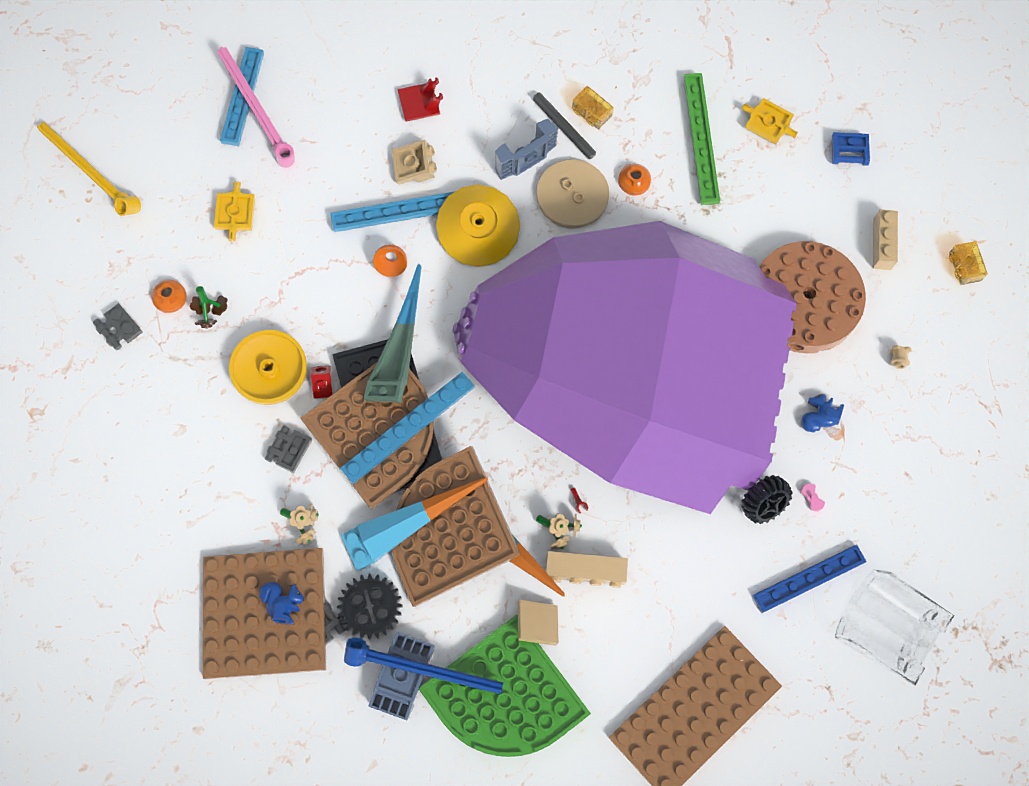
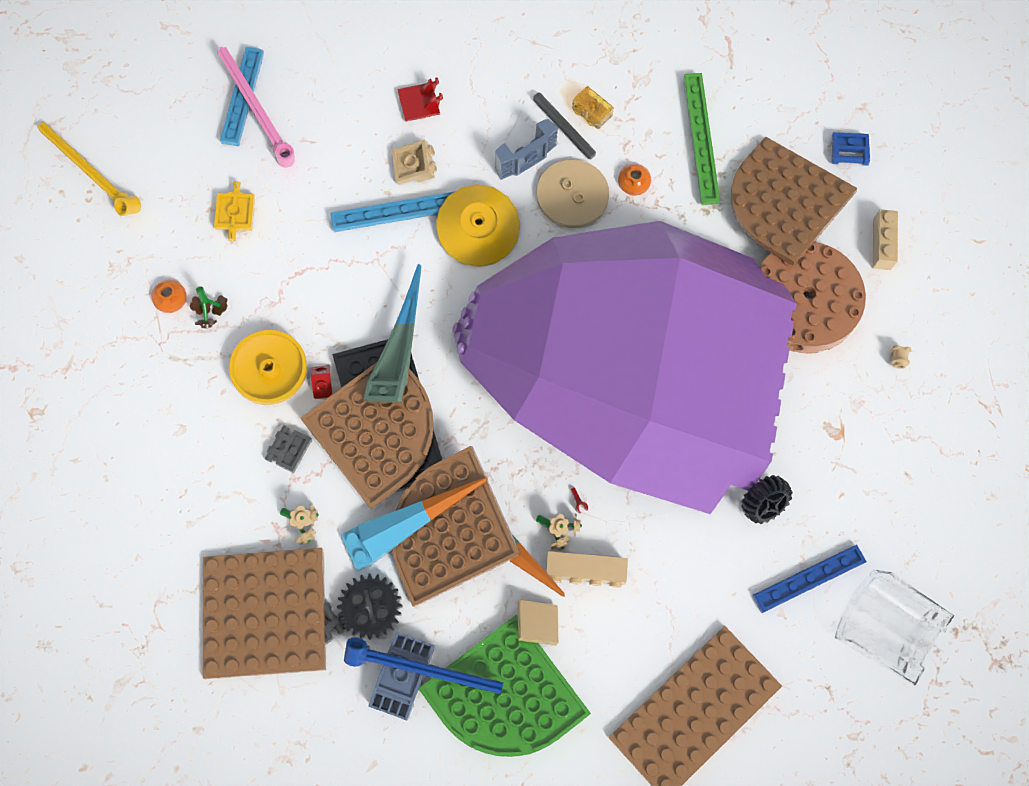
(122, 322): dark grey plate -> none
(280, 606): blue animal -> none
(389, 267): orange piece -> none
(407, 428): dark azure plate -> none
(769, 121): yellow plate -> none
(785, 199): none -> medium nougat plate
(808, 491): bright pink piece -> none
(826, 415): blue animal -> none
(968, 263): clear yellow brick -> none

